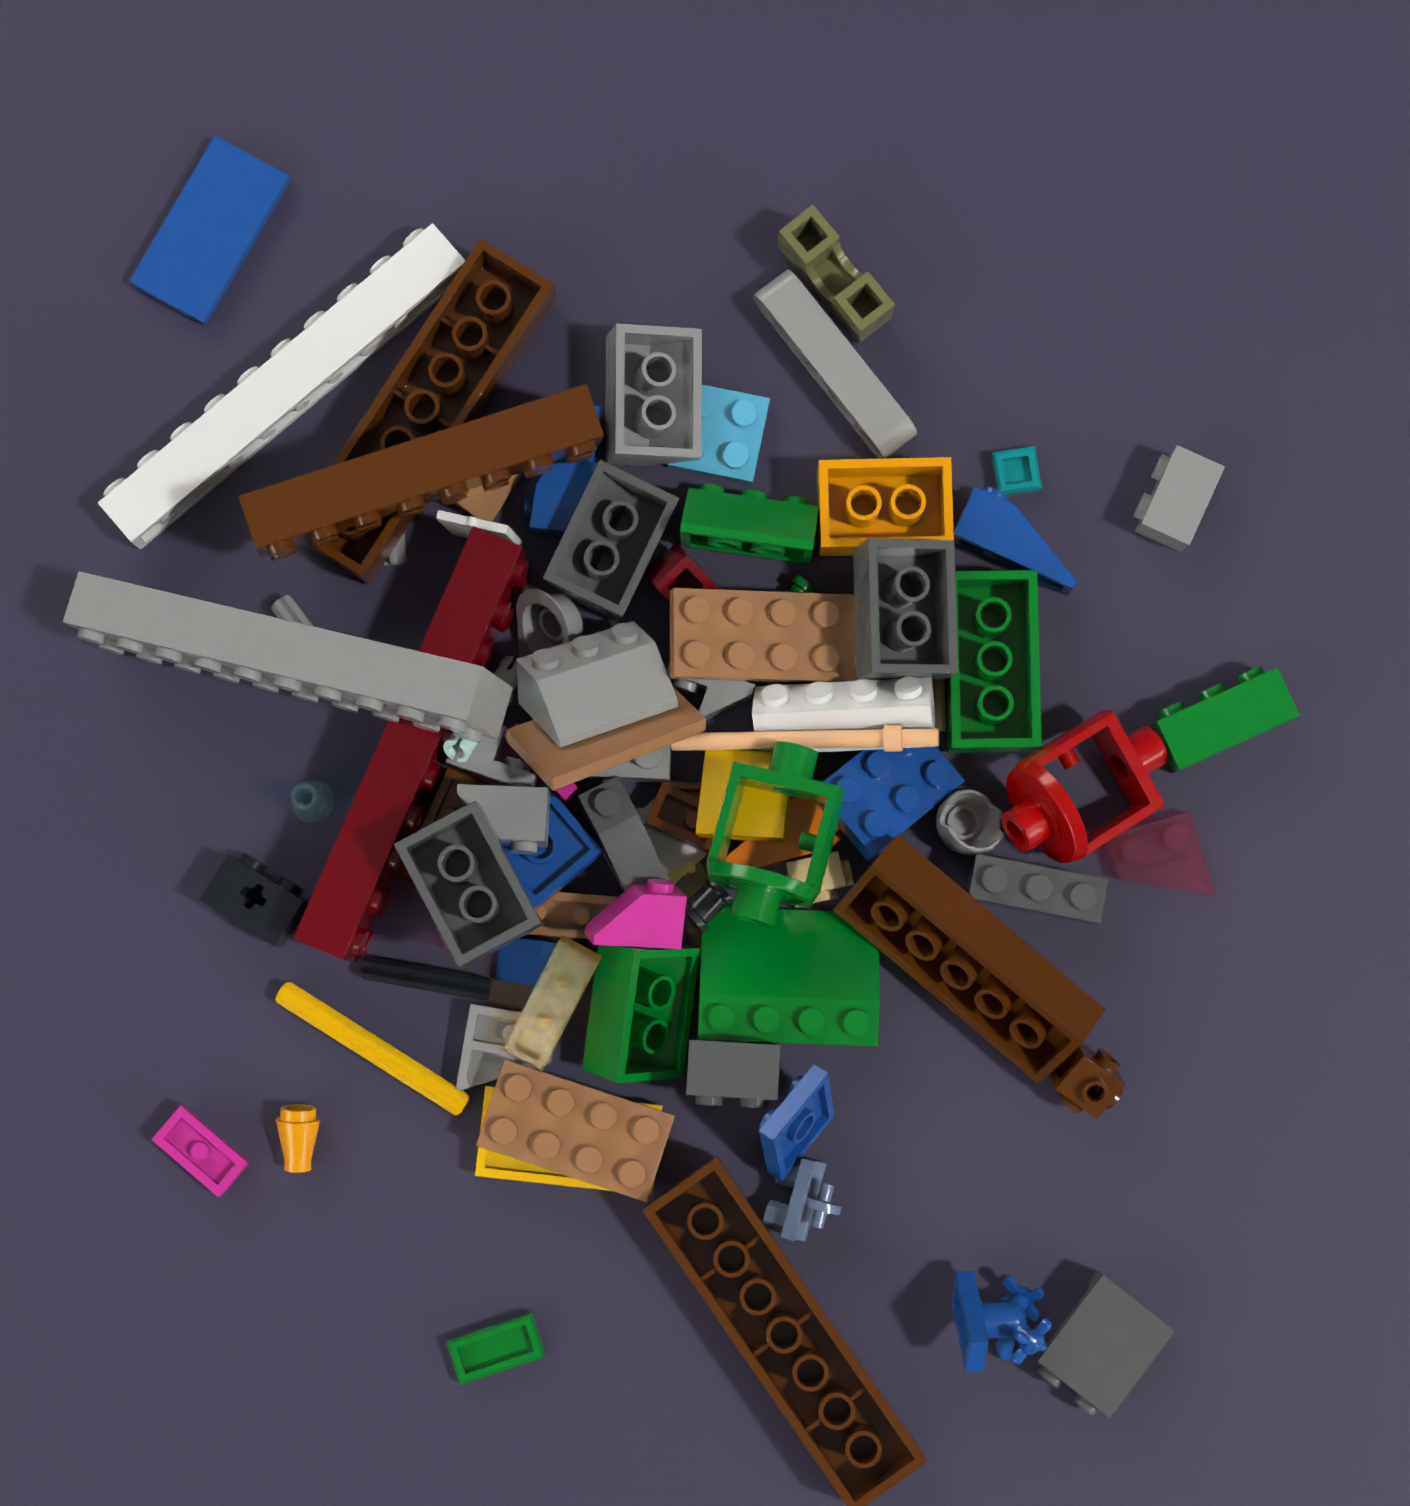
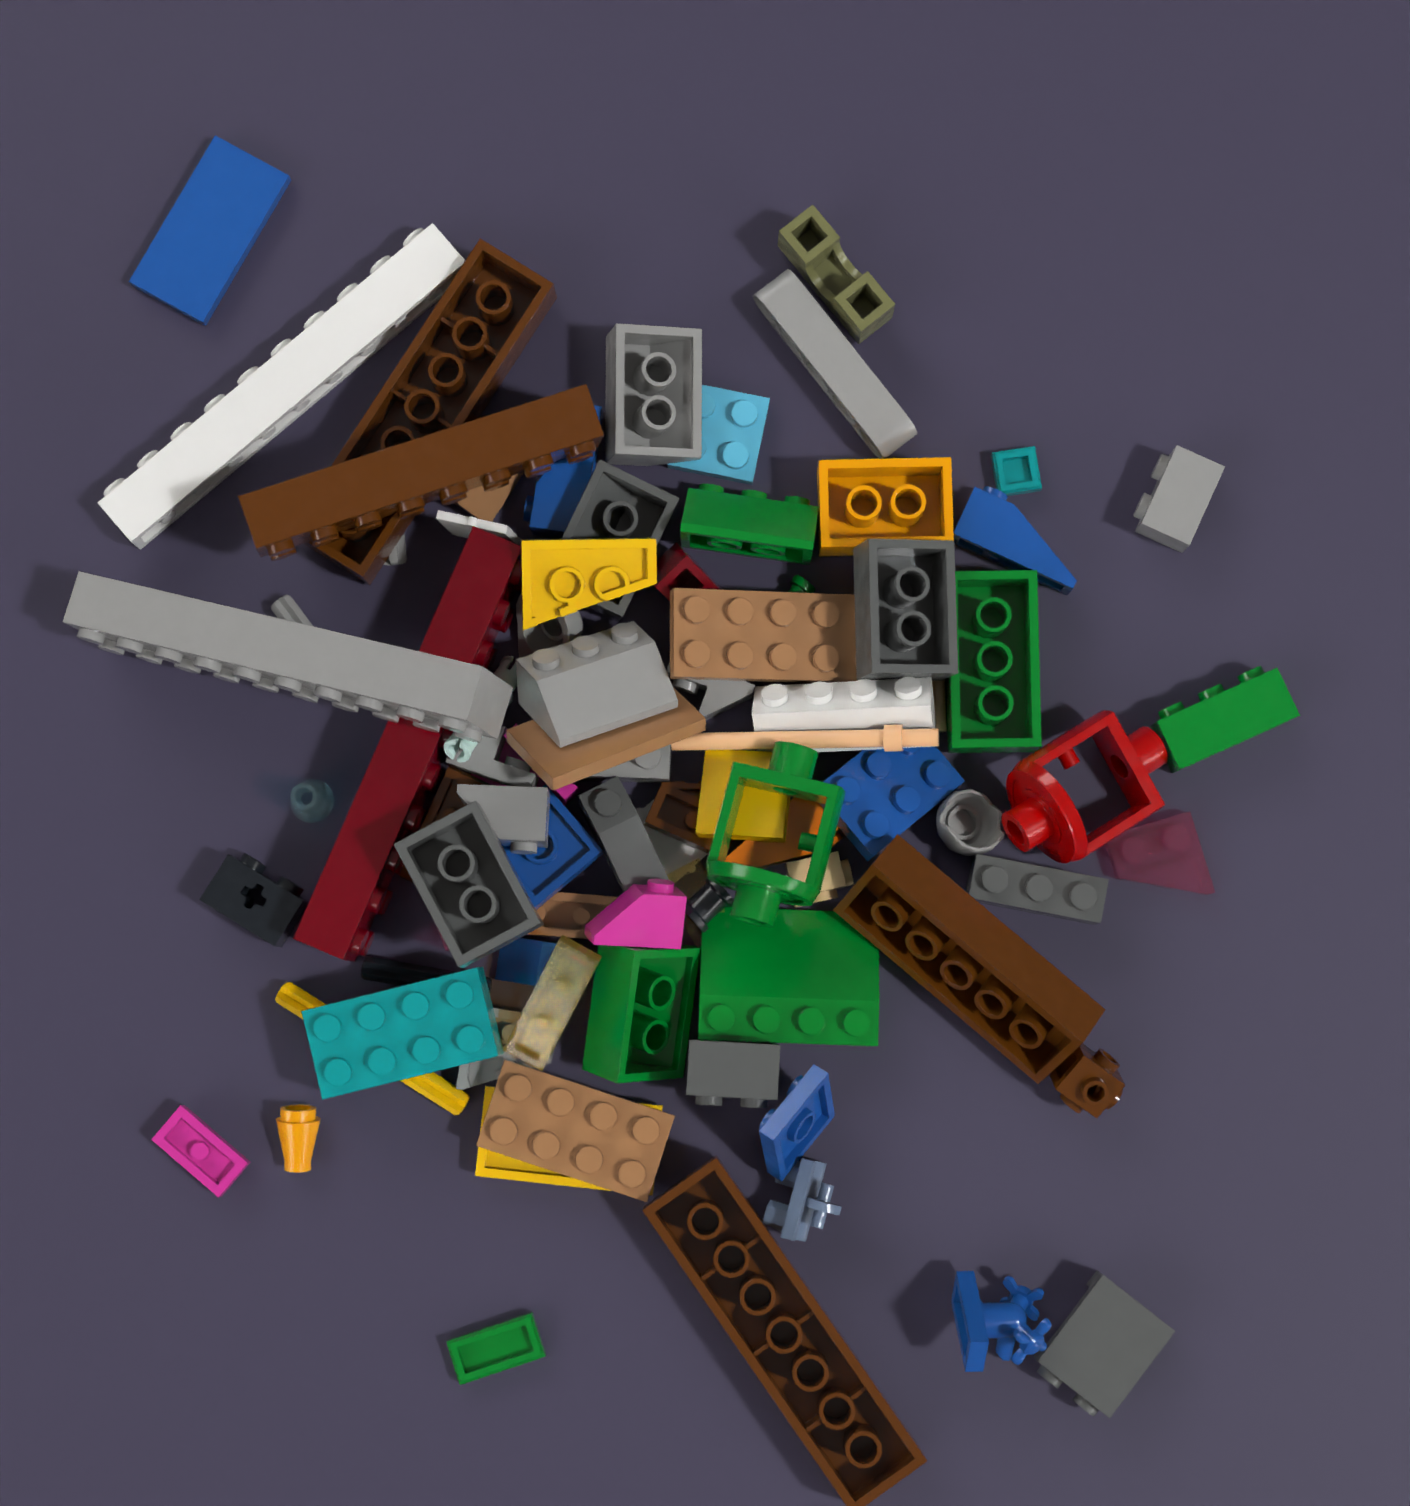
(402, 1032): none -> teal brick
(579, 573): none -> yellow wing

